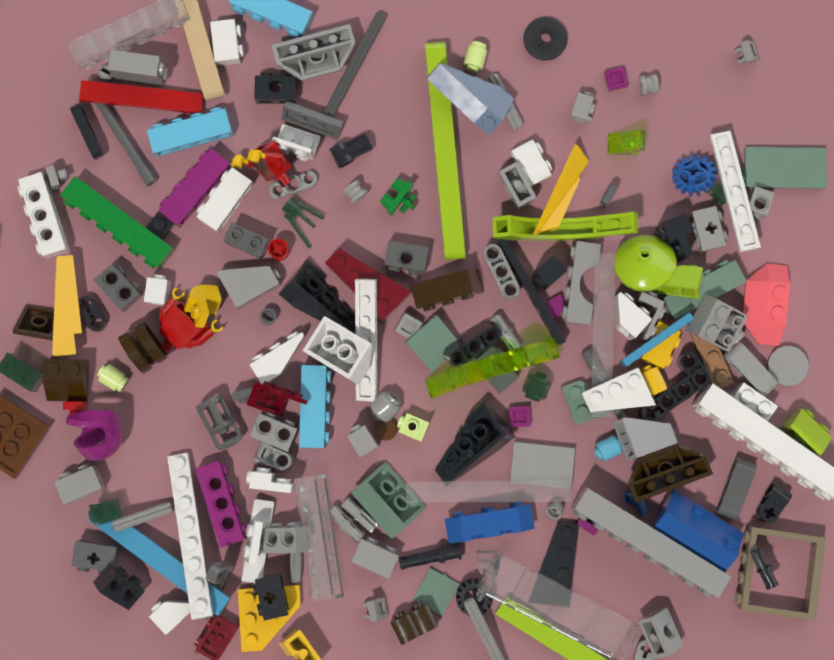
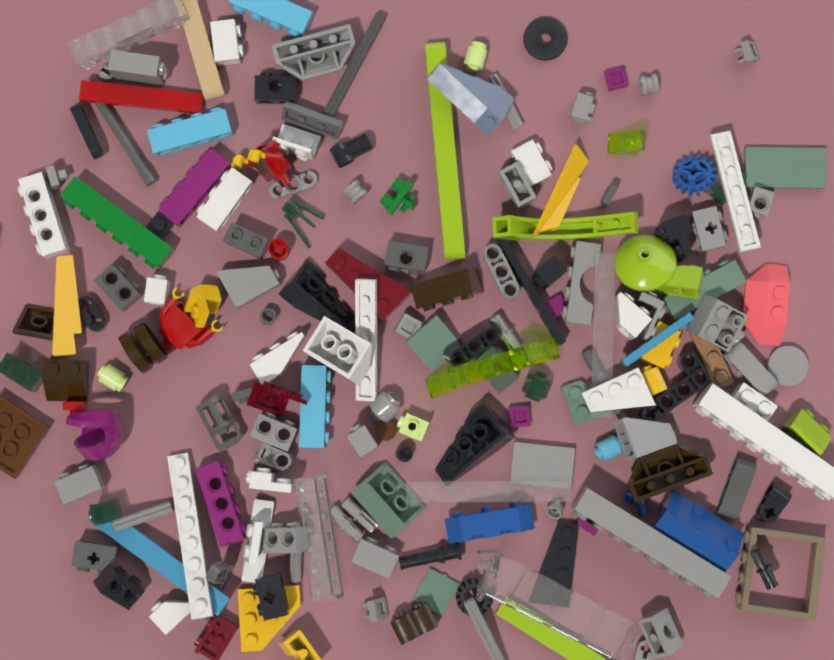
(402, 458): none -> black hinge

